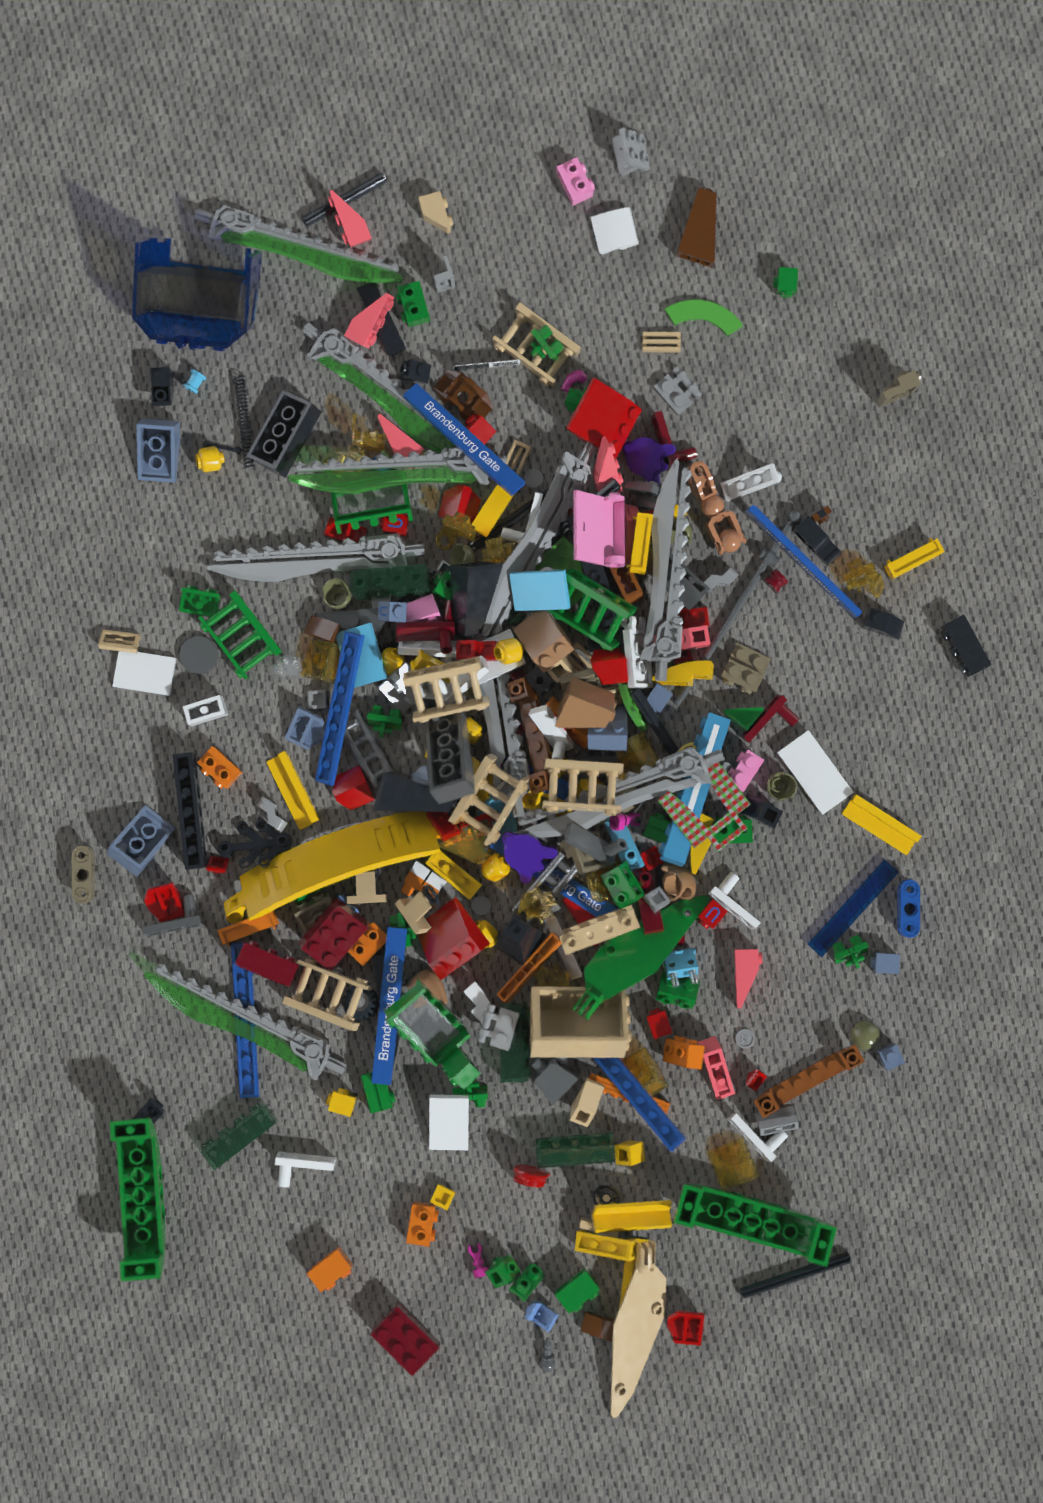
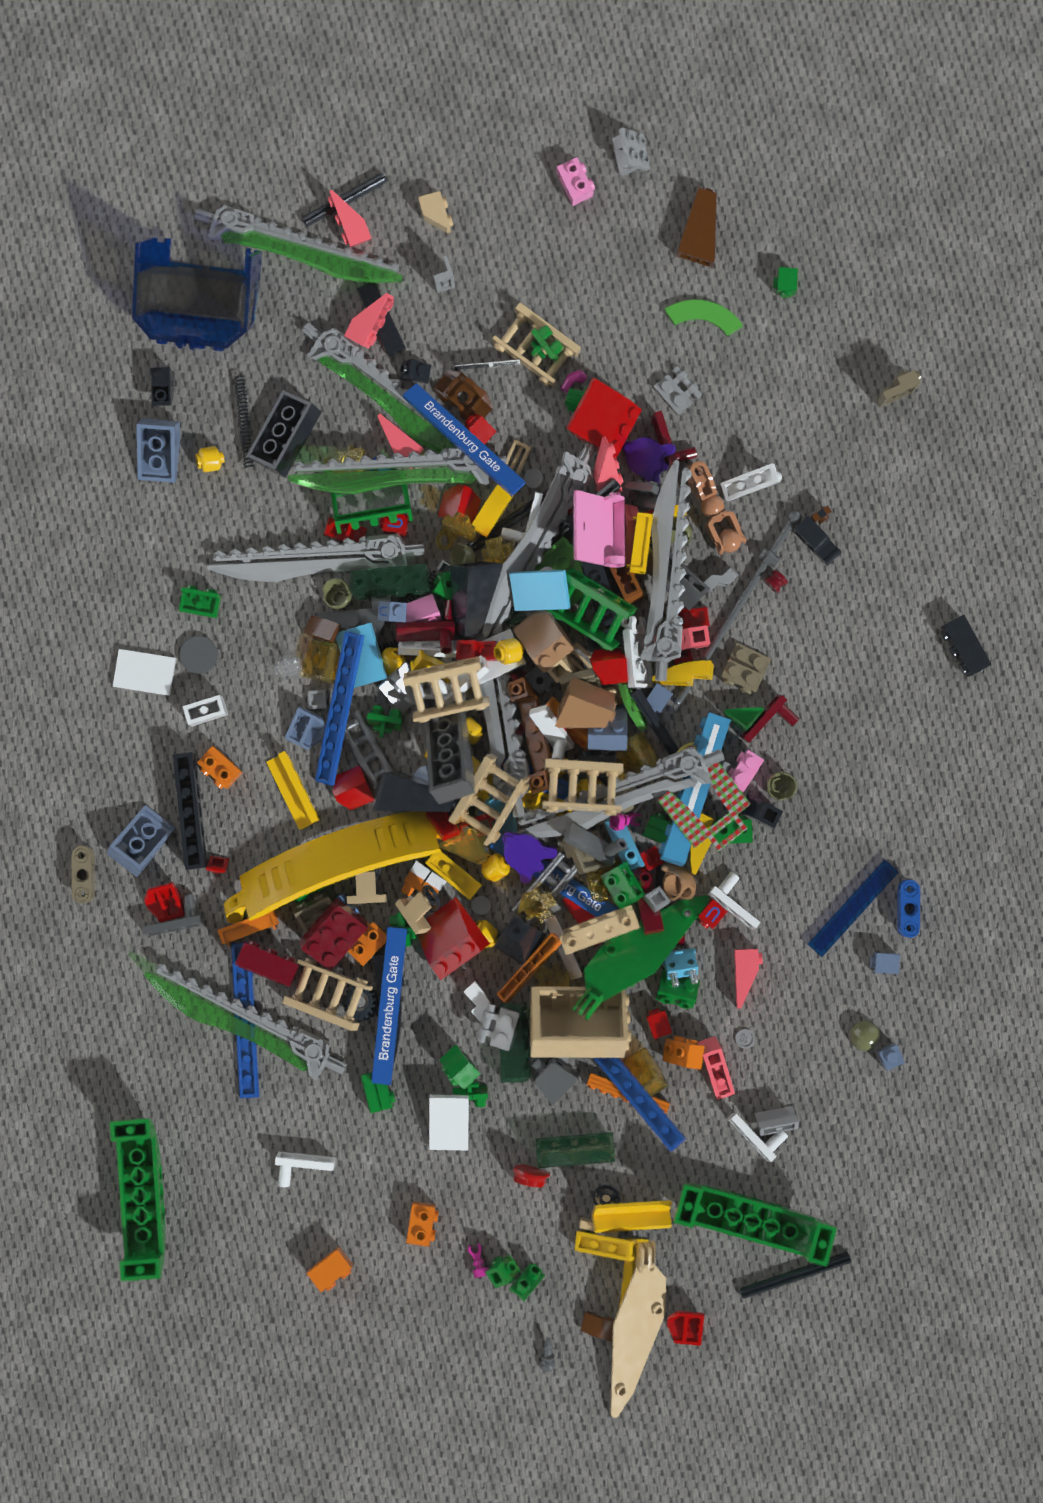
(118, 643): tan tile -> none
(152, 1109): black bracket -> none
(194, 381): medium azure bush -> none
(237, 450): black hinge -> none
(239, 1136): clear green brick -> none
(247, 618): green fence -> none
(257, 845): black plant -> none
(273, 819): light grey piece -> none
(341, 1102): yellow brick -> none
(368, 440): clear yellow piece -> none
(405, 1339): dark red brick -> none
(413, 303): green brick -> none
(427, 1024): window -> none
(431, 981): medium nougat piece -> none
(442, 1196): yellow plate -> none
(541, 1315): medium blue bracket -> none
(577, 1291): green brick -> none
(586, 1102): tan slope -> none
(614, 230): white slope -> none
(629, 1153): yellow brick -> none
(662, 341): tan tile -> none
(733, 1163): clear yellow slope -> none
(755, 1079): red slope -> none
(788, 546): blue tile -> none
(808, 1078): dark orange slope -> none
(815, 772): white tile -> none
(842, 954): green hips -> none
(871, 577): clear yellow piece -> none
(881, 824): yellow panel -> none
(883, 623): black slope -> none
(914, 558): yellow container -> none

